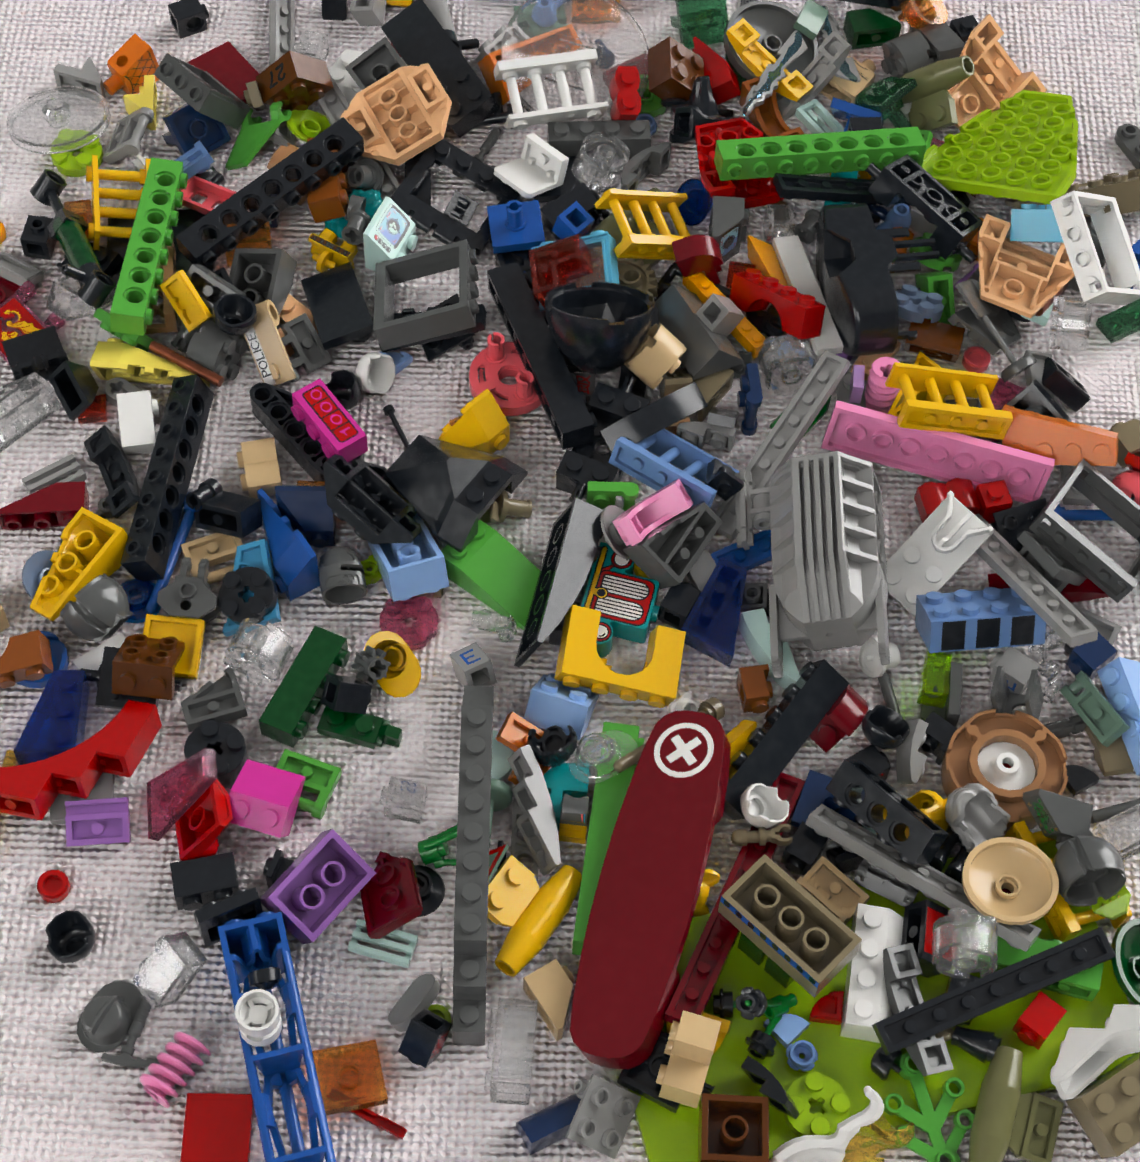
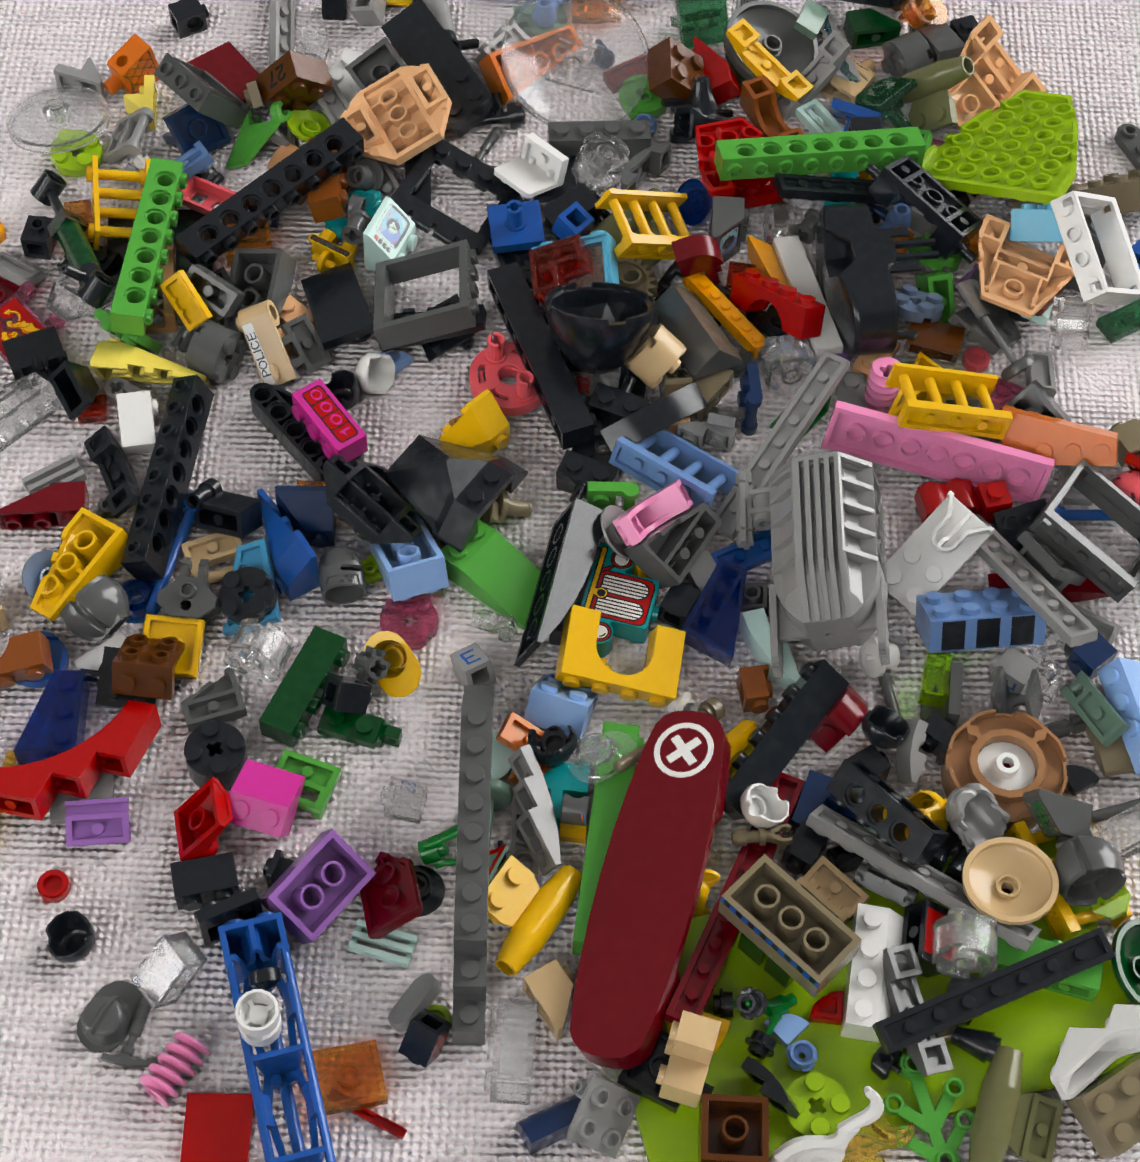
(178, 790): clear pink wing -> none
(186, 363): copper bar -> none
(234, 314): black piece -> none
(260, 466): tan brick -> none
(389, 411): black piece -> none
(461, 208): tile -> none
(558, 65): white fence -> none
(624, 93): red brick -> none
(720, 314): light grey brick -> none
(722, 479): black bracket -> none
(774, 72): light grey sword -> none
(857, 384): lavender tile -> none
(1039, 1020): red brick -> none
(1064, 385): black slope -> none

